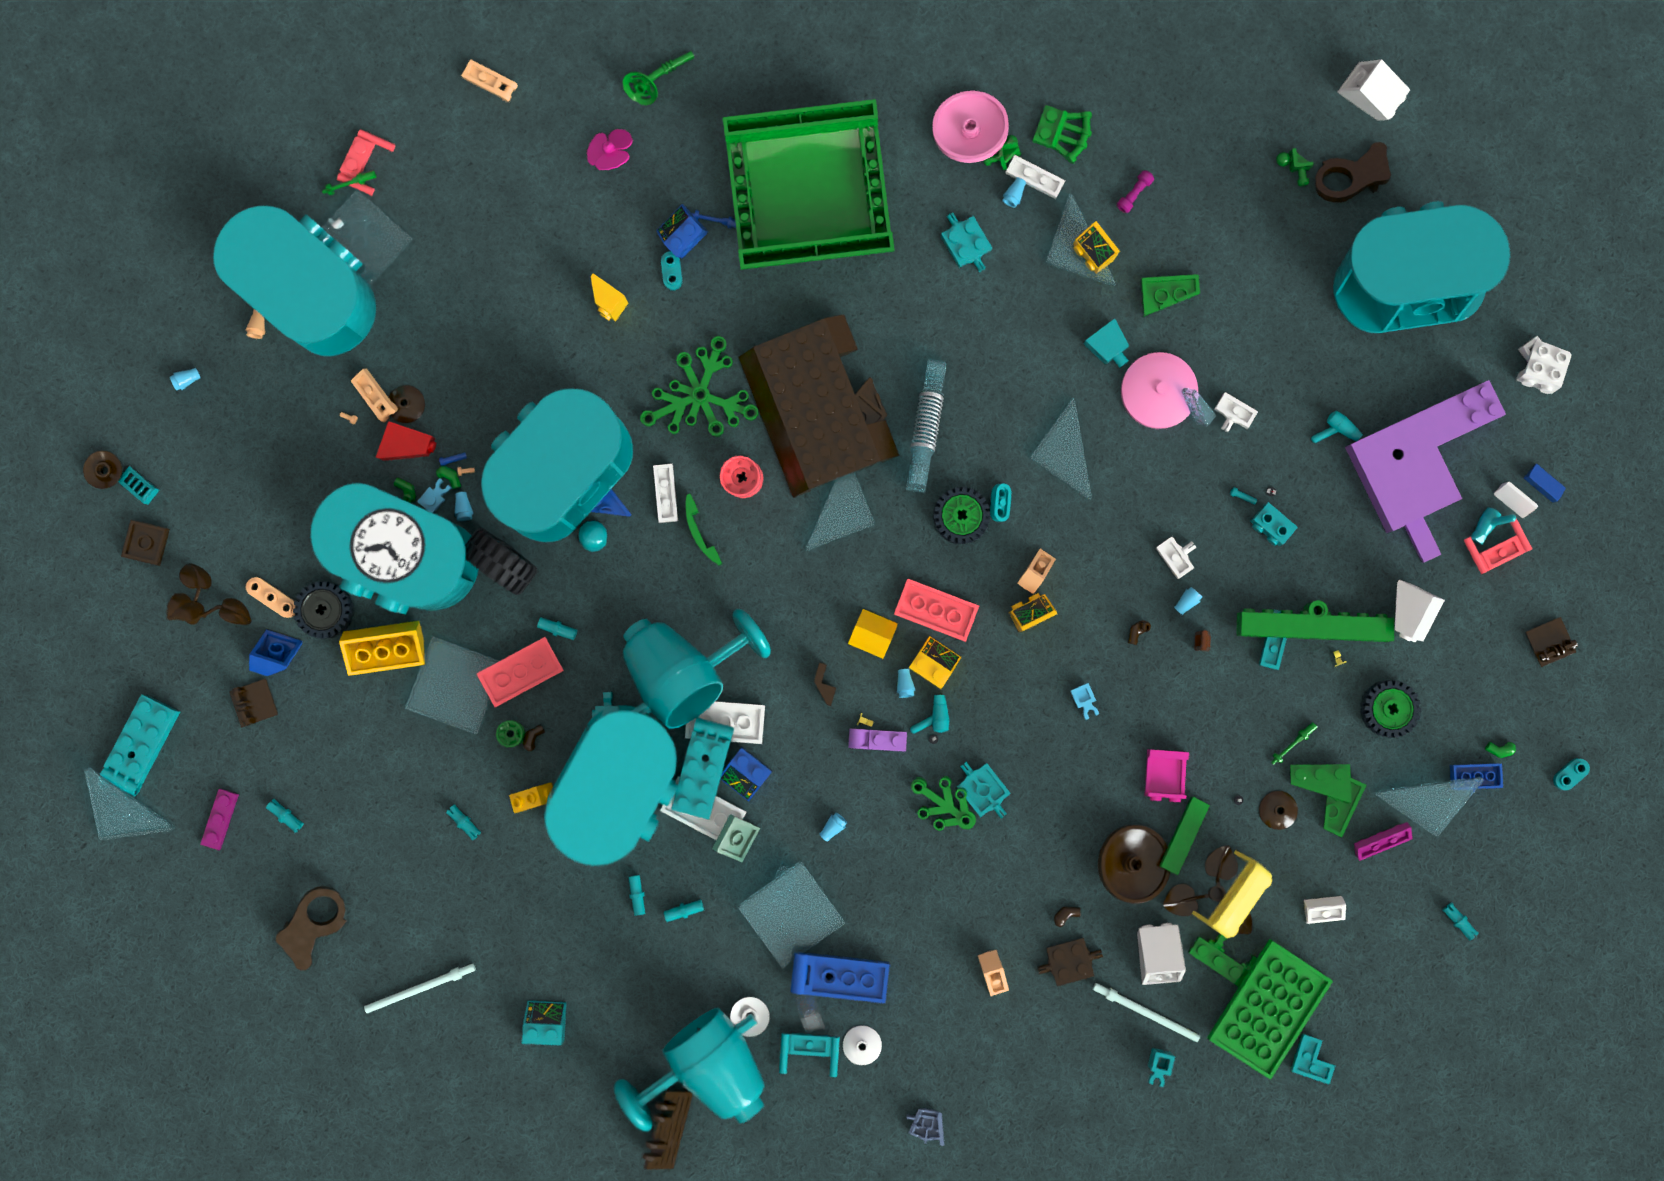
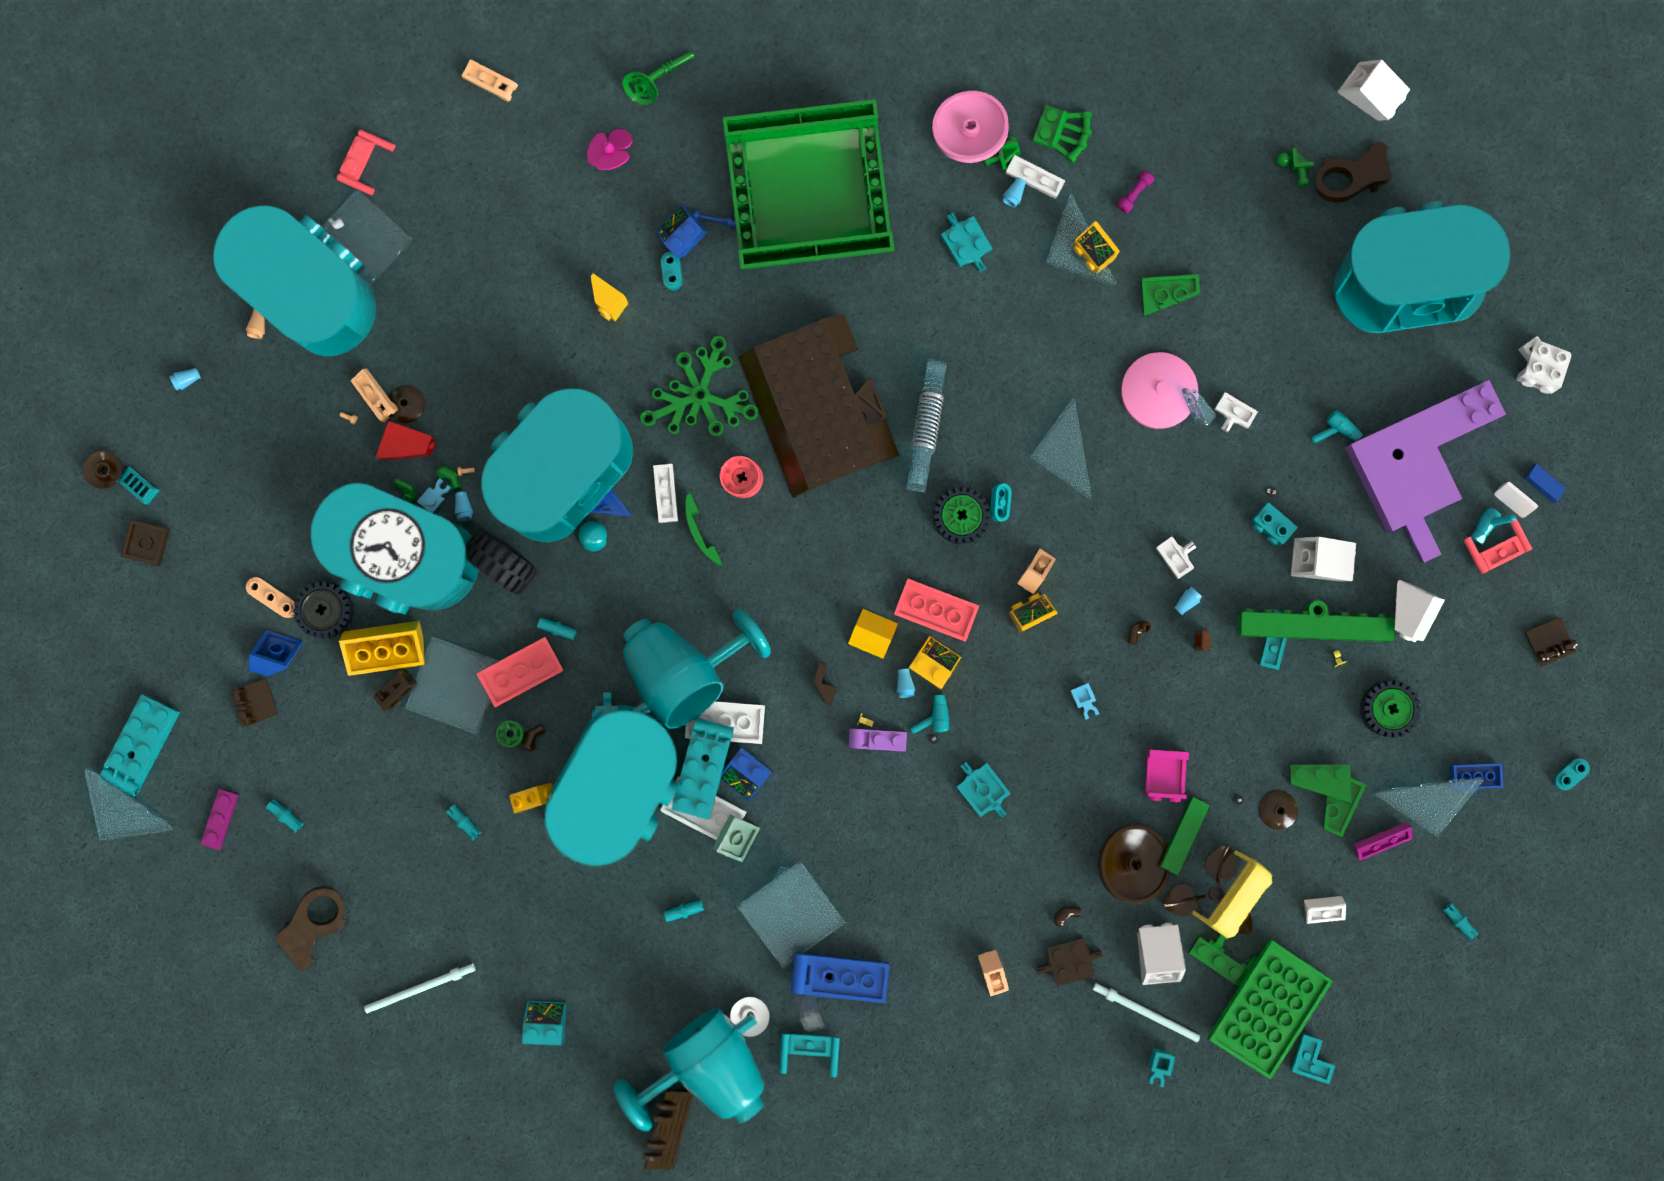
(182, 608): dark brown plant -> none
(360, 178): green piece -> none
(395, 690): none -> dark brown hinge
(443, 461): blue piece -> none
(636, 895): teal pin -> none
(833, 826): medium azure cone -> none
(842, 513): clear light blue tile -> none
(860, 1035): white dish -> none
(927, 1125): sand blue piece -> none
(945, 805): green plant -> none
(1108, 344): teal torso -> none
(1234, 492): teal piece -> none
(1303, 735): green piece -> none
(1323, 559): none -> white slope
(1501, 752): green arm -> none

